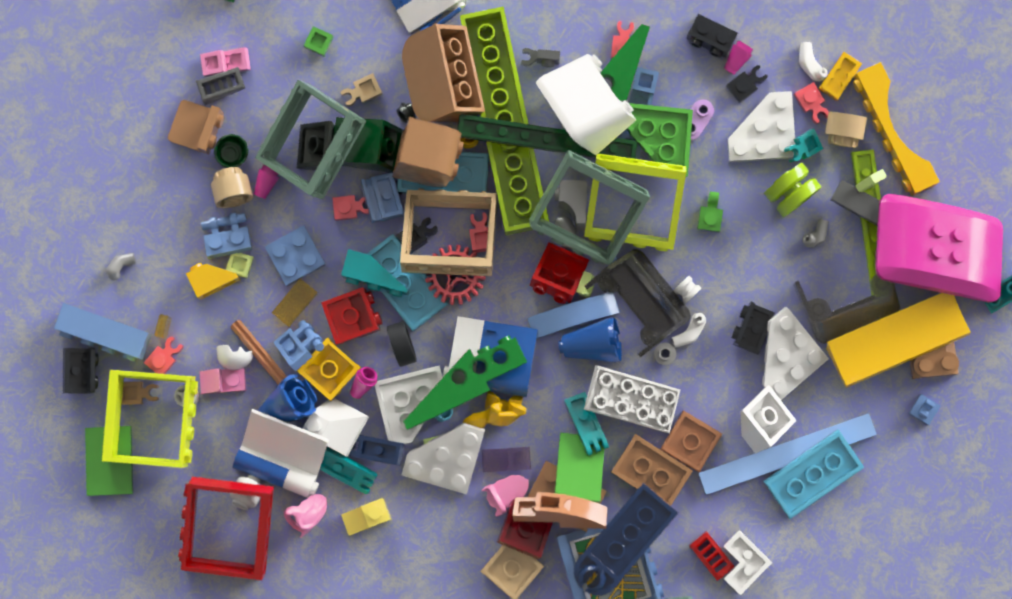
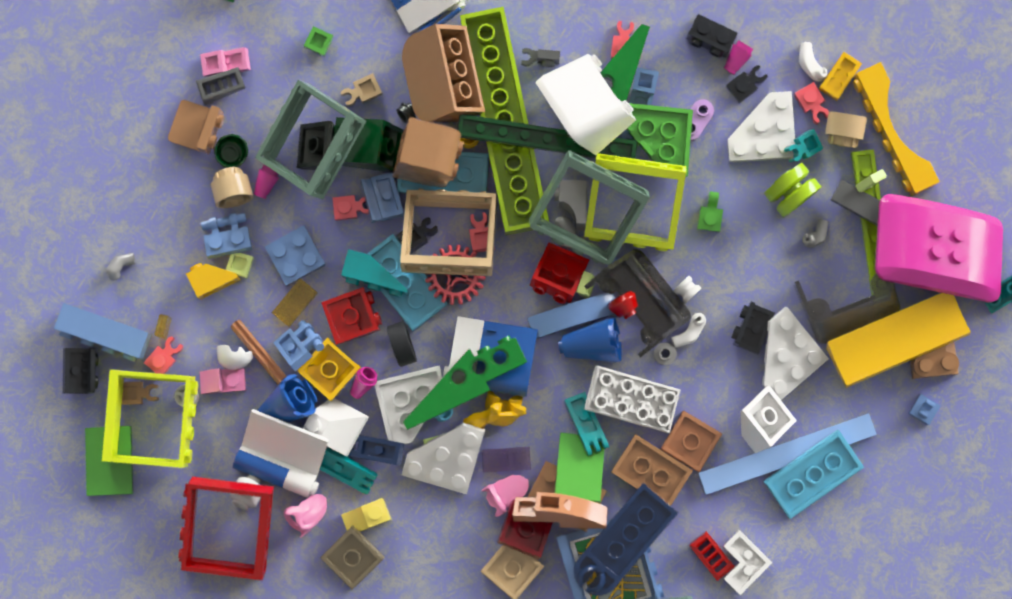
(352, 557): none -> dark tan plate
(624, 305): none -> red cone

